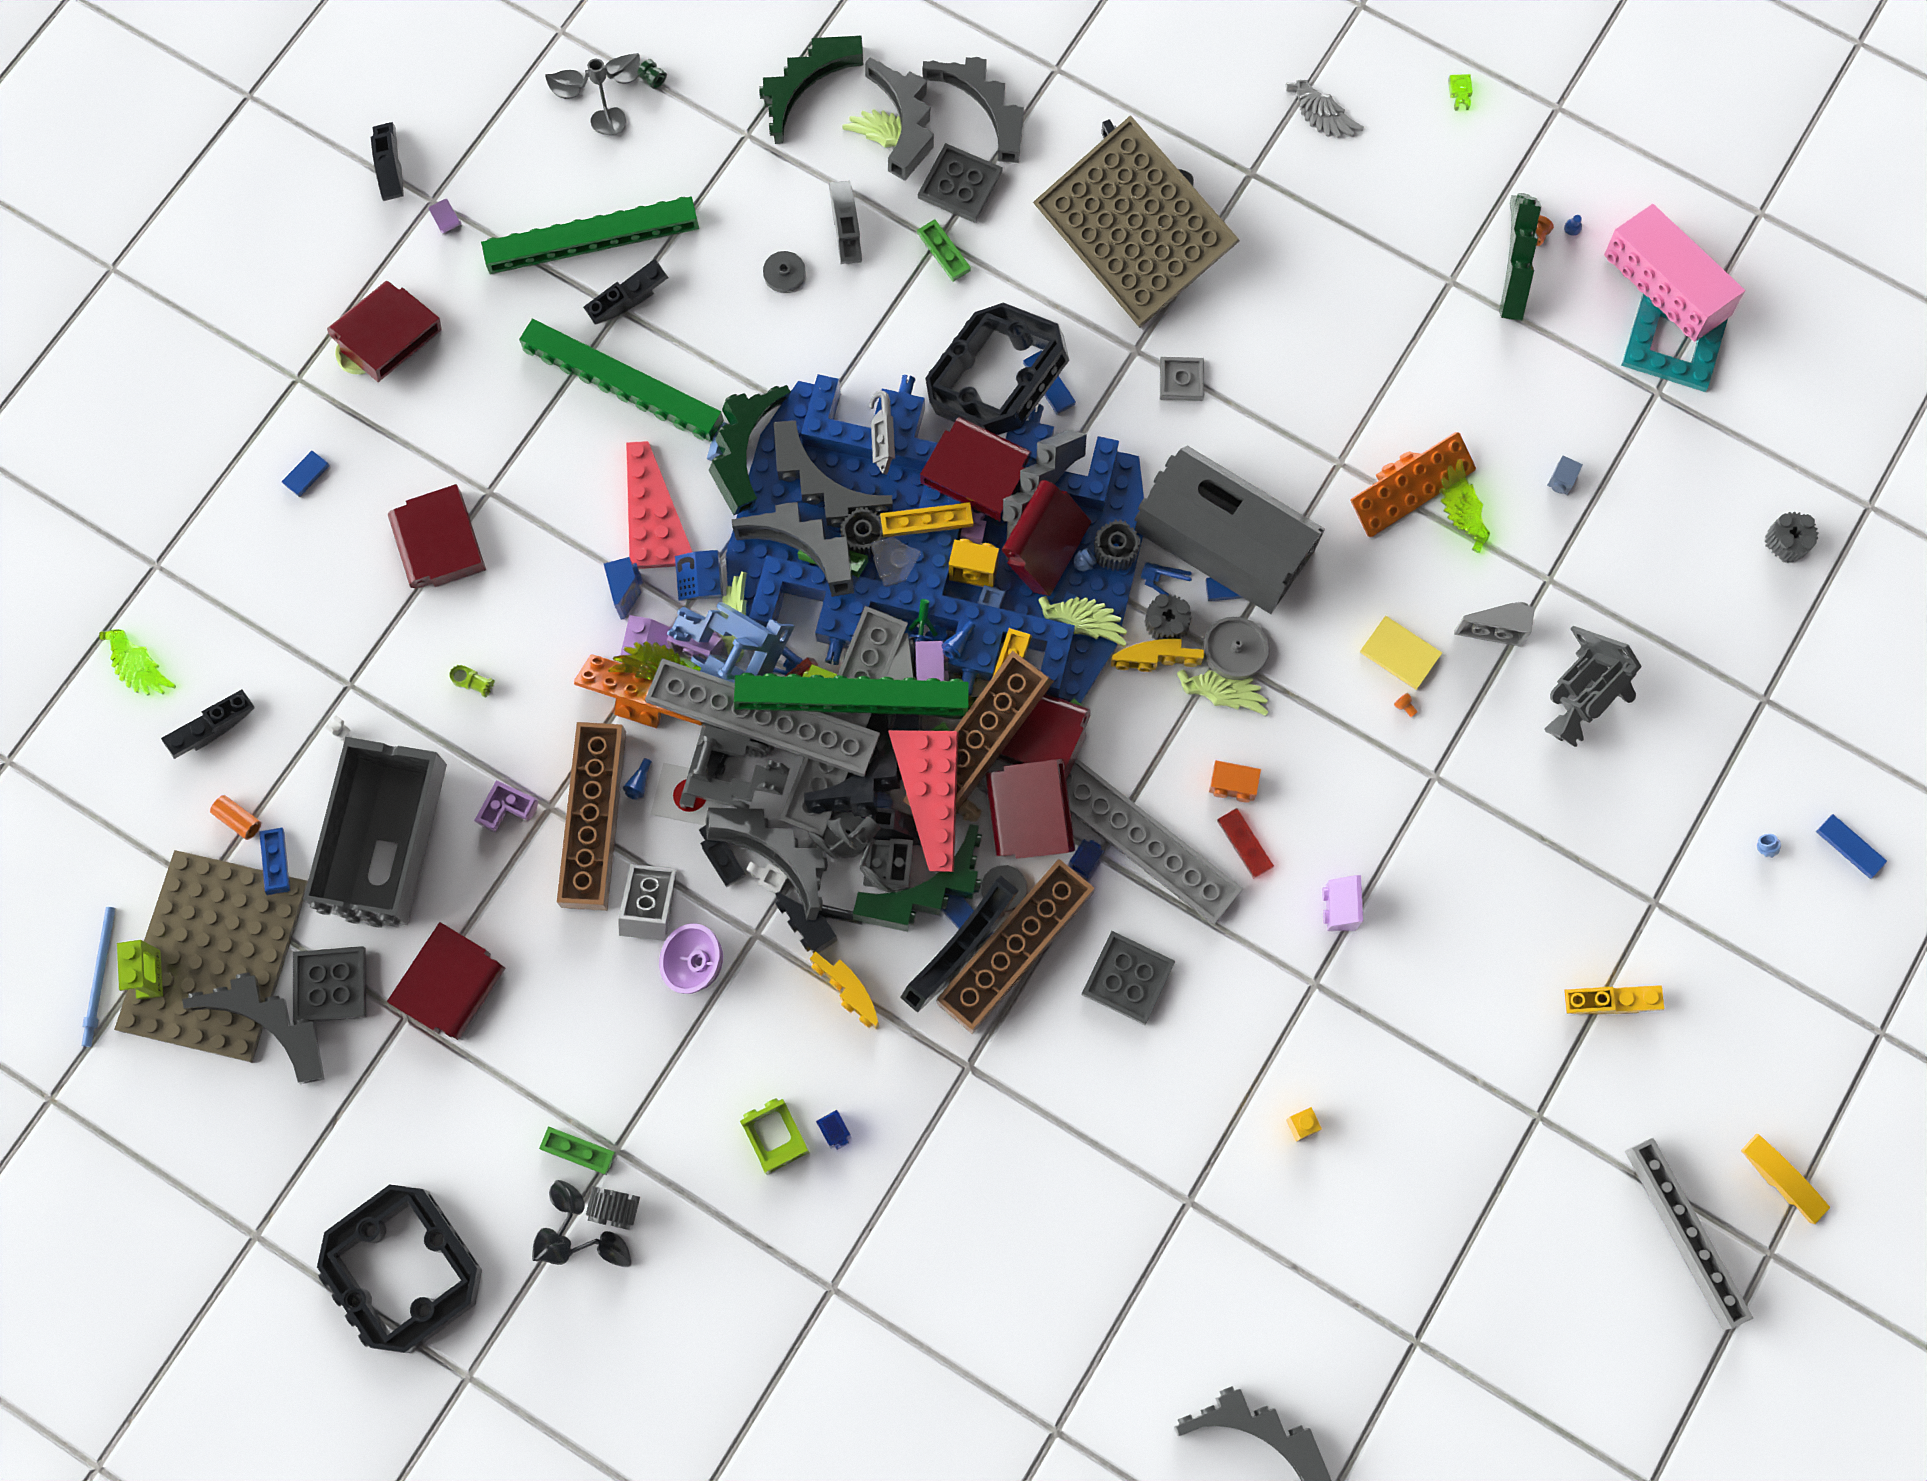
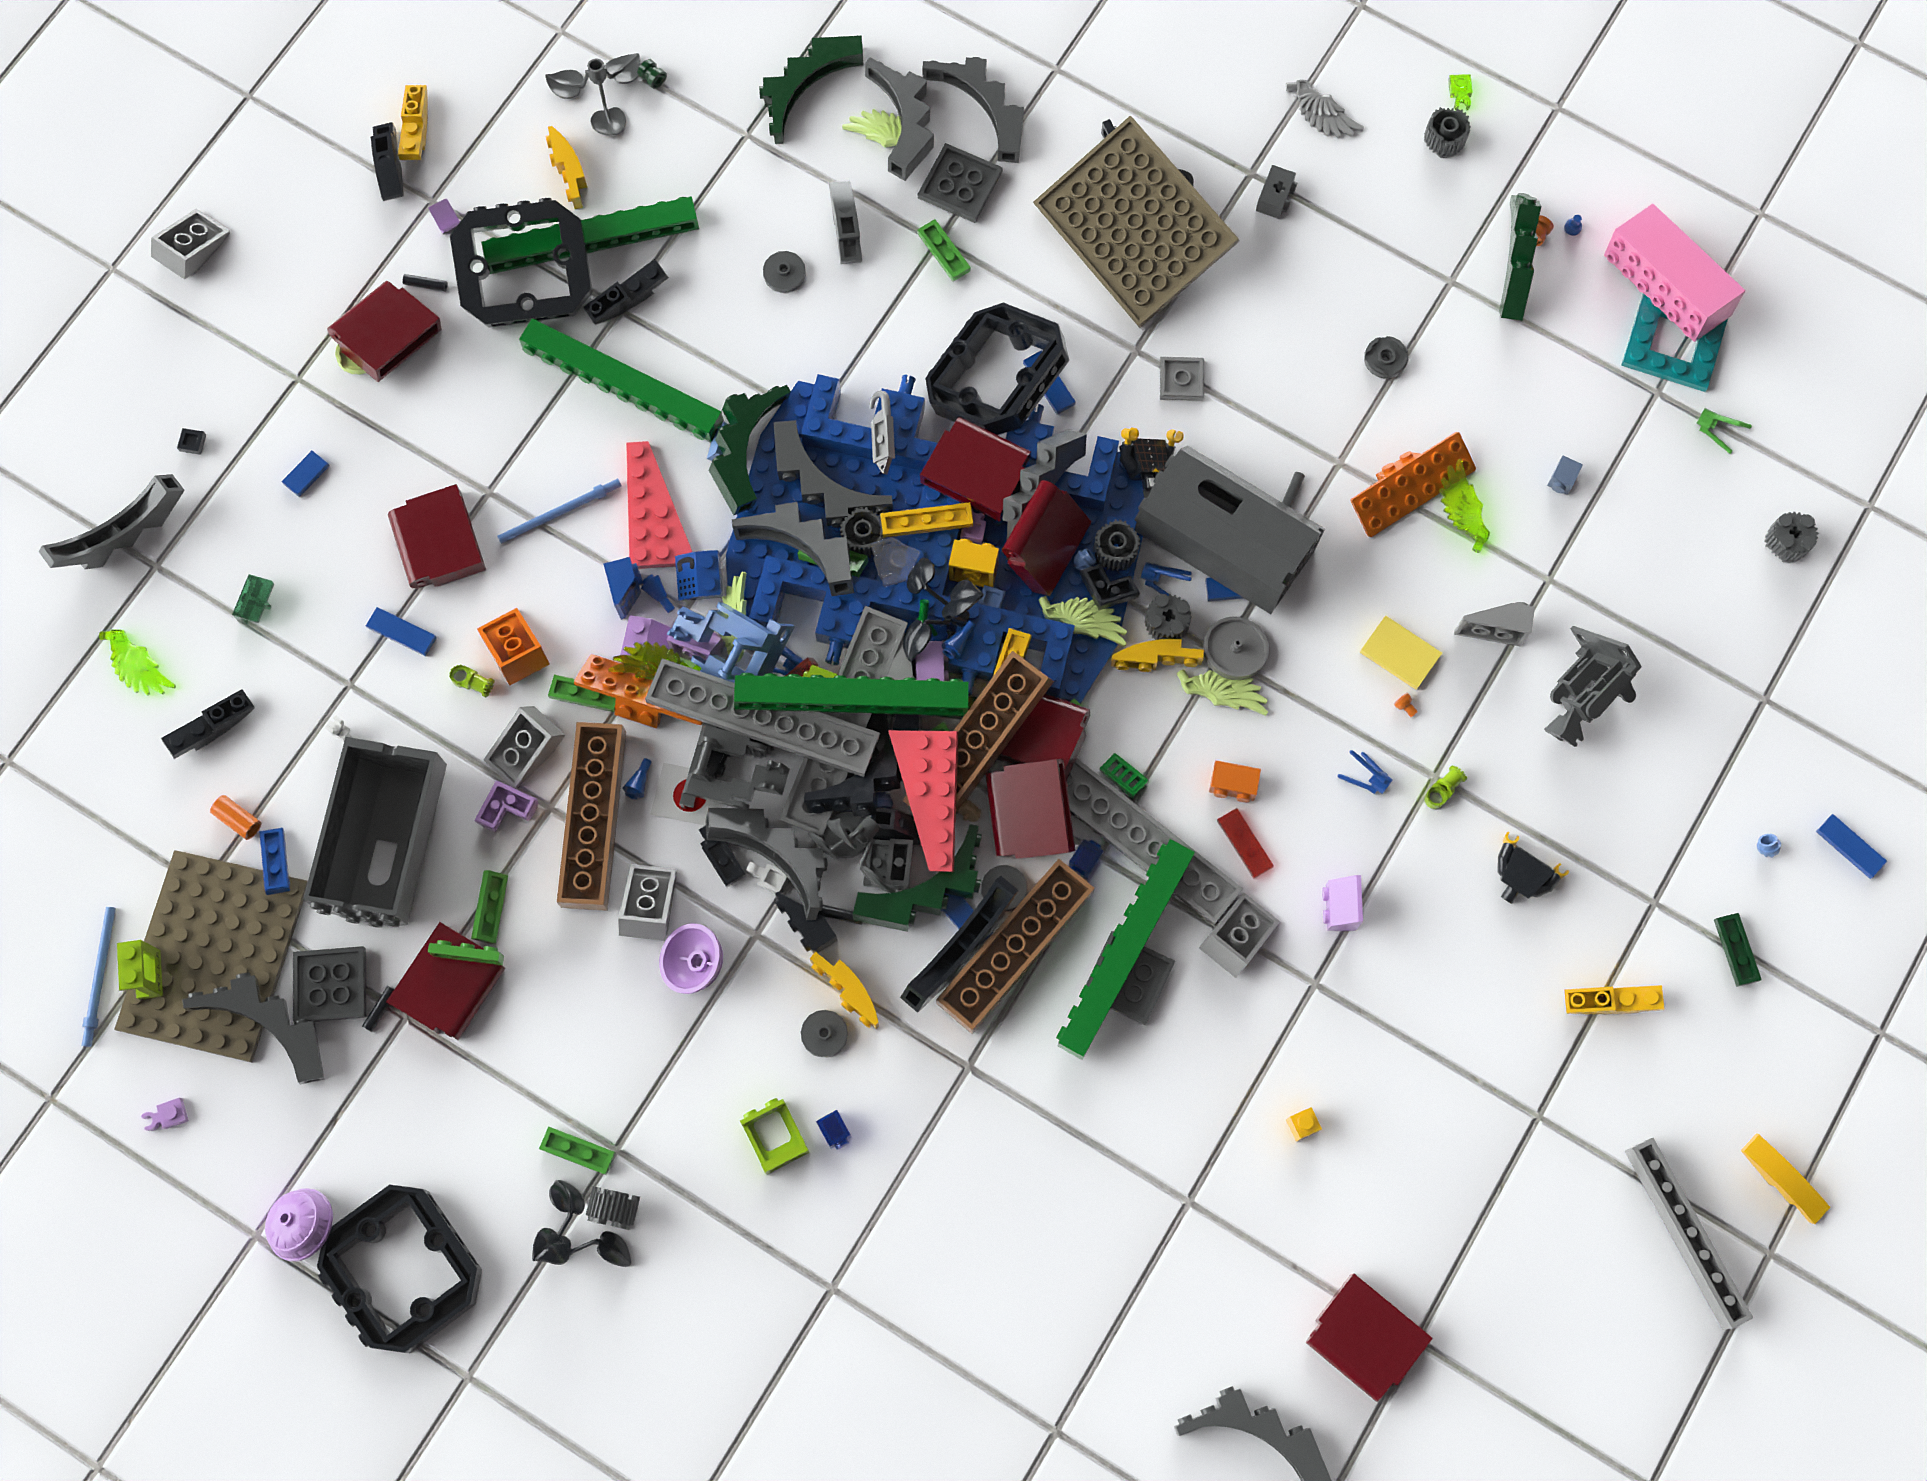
(121, 531): none -> dark grey arch
(168, 1115): none -> lavender plate
(188, 243): none -> light grey slope
(191, 441): none -> black plate
(253, 599): none -> clear green panel
(299, 1224): none -> lavender hat
(378, 1010): none -> black piece
(401, 631): none -> blue tile
(414, 122): none -> yellow slope
(425, 282): none -> black piece
(466, 952): none -> bright green plate
(489, 907): none -> bright green plate
(498, 218): none -> black panel
(513, 646): none -> orange slope
(523, 745): none -> light grey slope
(564, 690): none -> bright green plate
(567, 164): none -> yellow slope
(598, 492): none -> medium blue bar
(653, 586): none -> blue cone
(828, 1045): none -> dark grey plate
(962, 597): none -> black plant
(1105, 592): none -> black brick
(1125, 950): none -> green brick
(1135, 774): none -> green slope
(1146, 456): none -> black torso
(1239, 935): none -> light grey slope
(1278, 181): none -> dark grey brick
(1293, 489): none -> dark grey piece
(1367, 1338): none -> dark red piece
(1379, 779): none -> blue plant
(1390, 348): none -> dark grey plate
(1445, 786): none -> lime connector
(1447, 131): none -> dark grey brick
(1525, 872): none -> black torso
(1709, 419): none -> bright green plant
(1737, 949): none -> dark green plate

